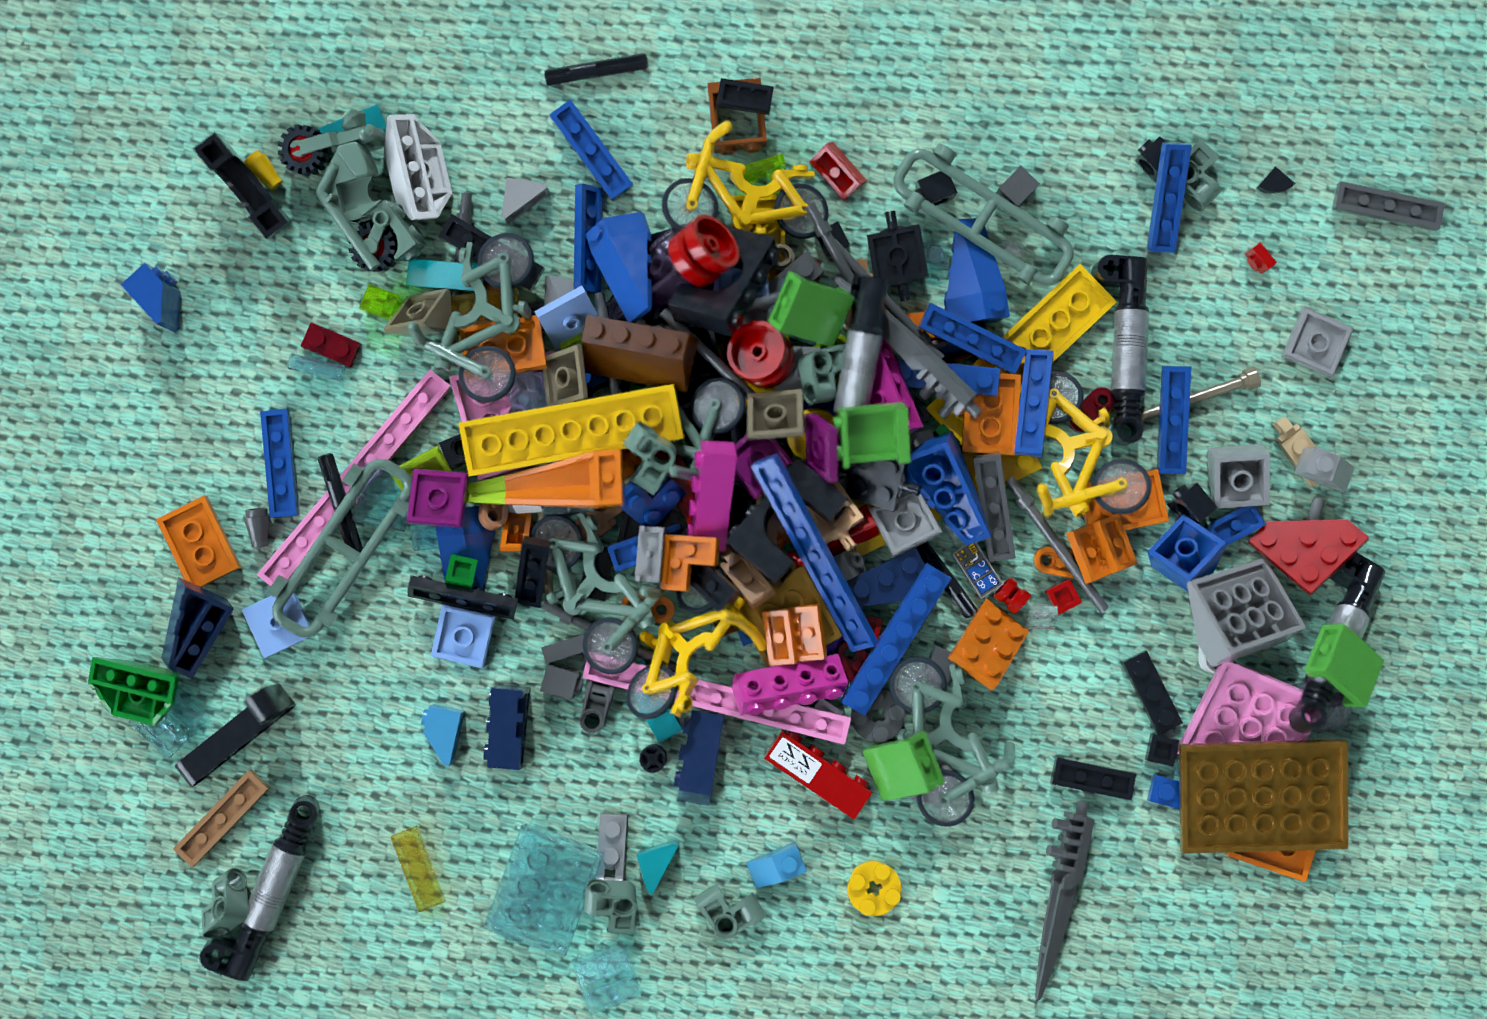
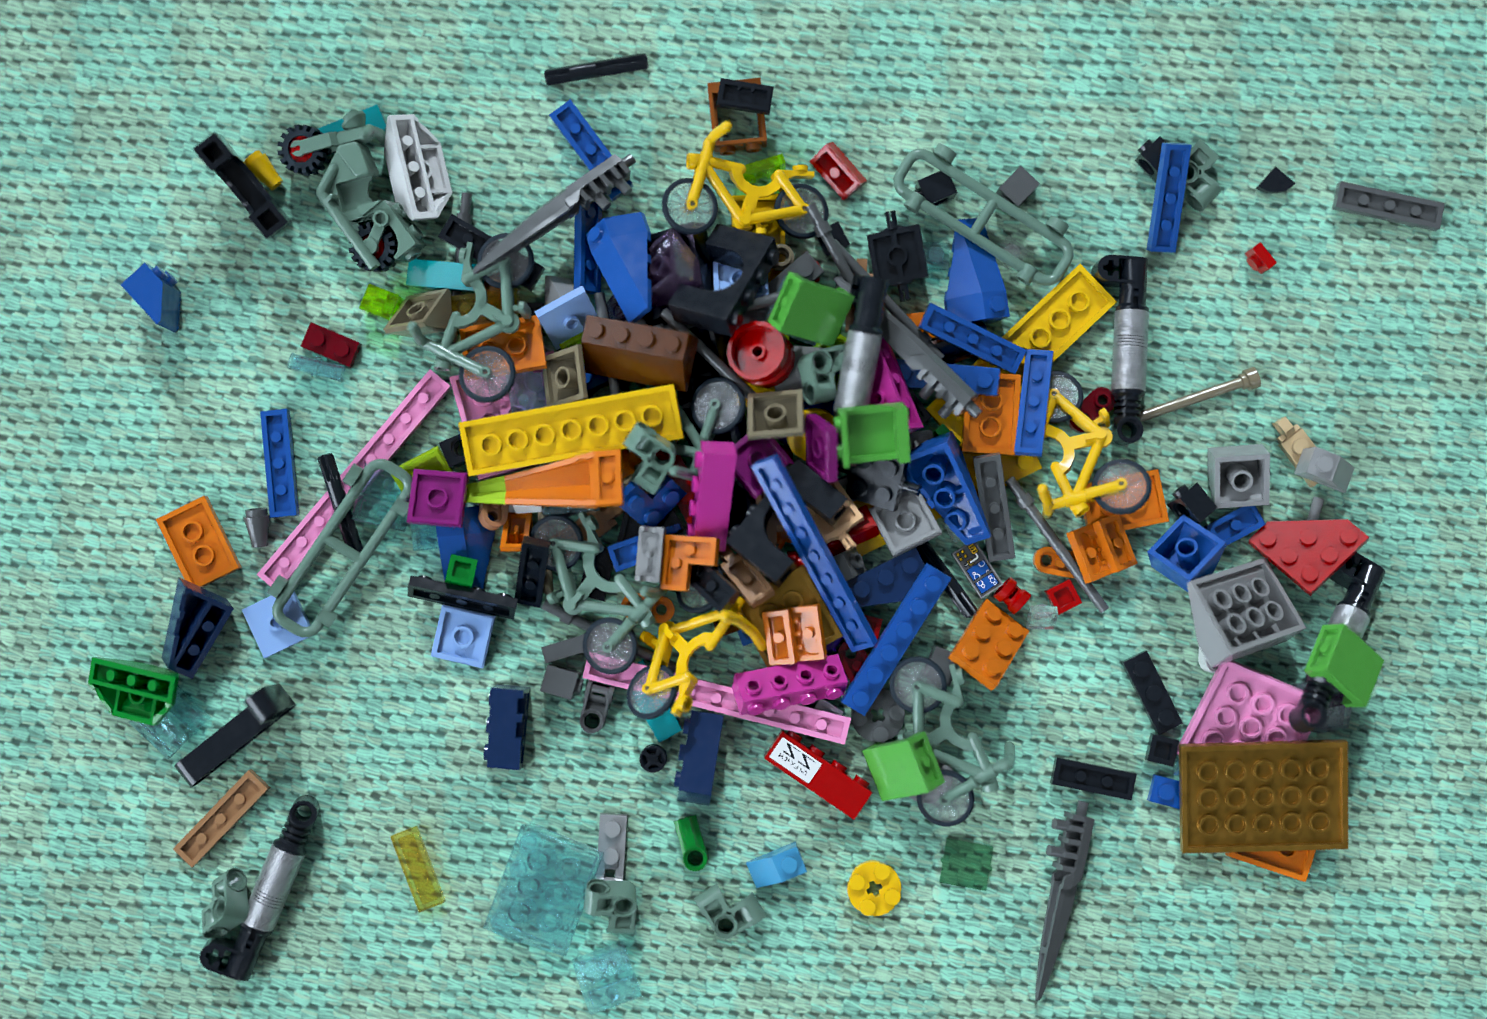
(443, 730): dark azure slope -> none
(520, 197): light grey slope -> none
(565, 205): none -> dark grey piece
(654, 862): teal slope -> none
(691, 840): none -> green piece
(703, 250): red wheel -> none
(966, 864): none -> clear green piece
(1174, 419): blue plate -> none
(1317, 342): light grey plate -> none

